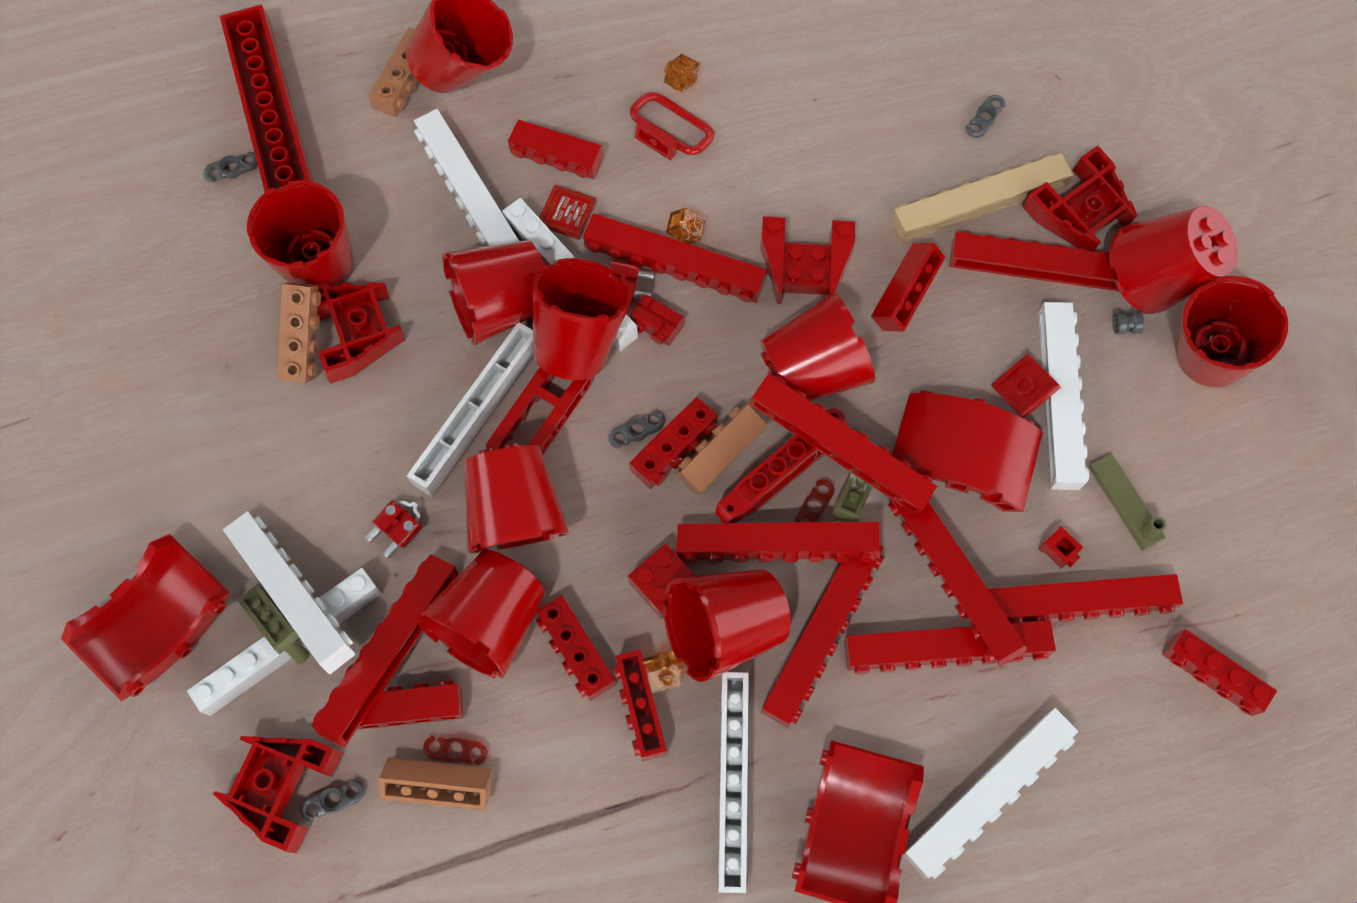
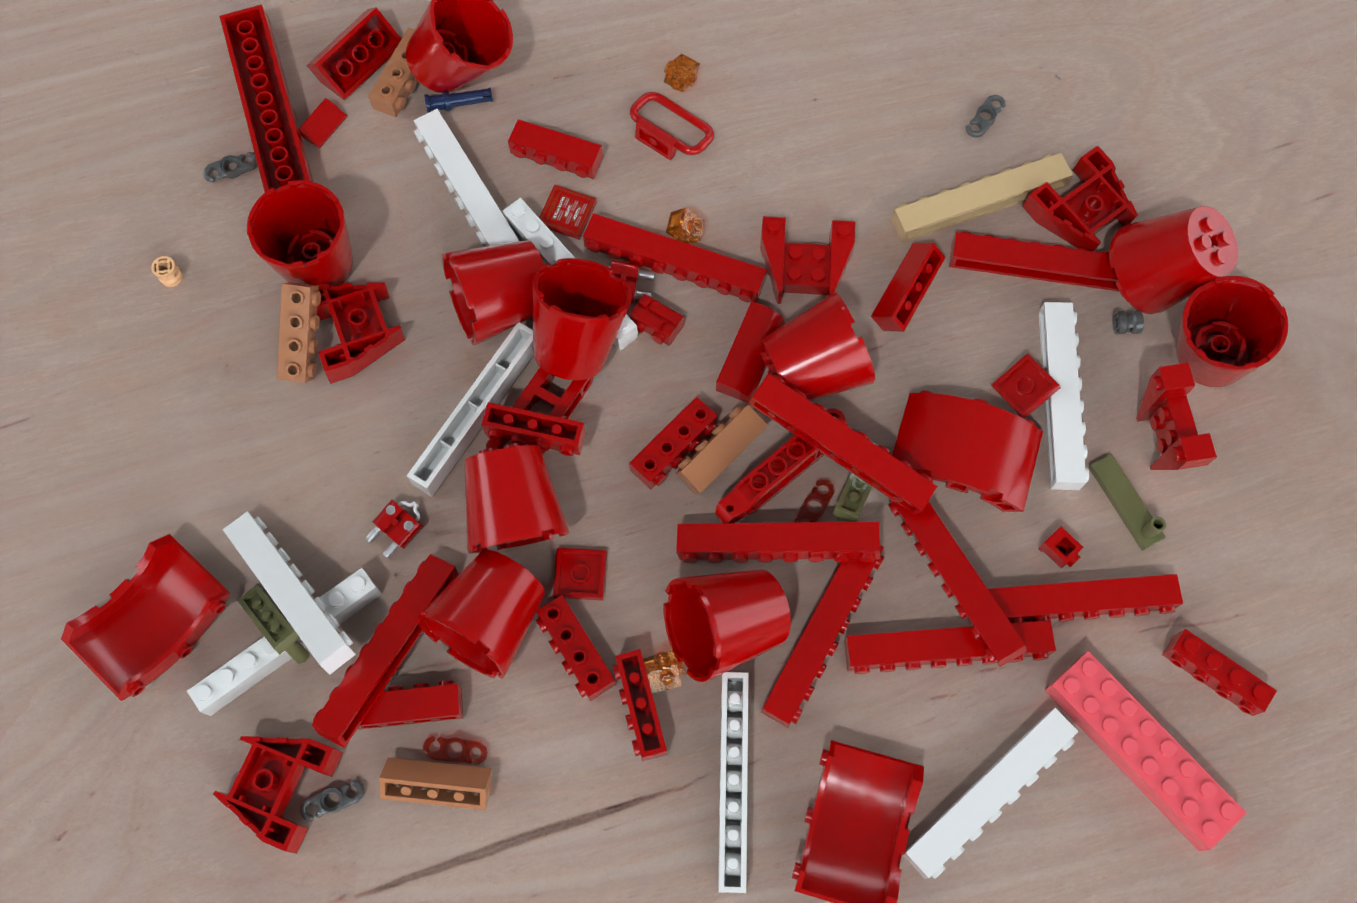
(167, 271): none -> light nougat wheel
(322, 123): none -> red slope
(355, 53): none -> red slope
(446, 101): none -> dark blue pin
(533, 429): none -> red brick
(580, 574): none -> red tile
(624, 429): dark grey piece -> none
(655, 574): red brick -> none
(744, 363): none -> red brick
(1146, 752): none -> coral brick
(1172, 420): none -> red wedge

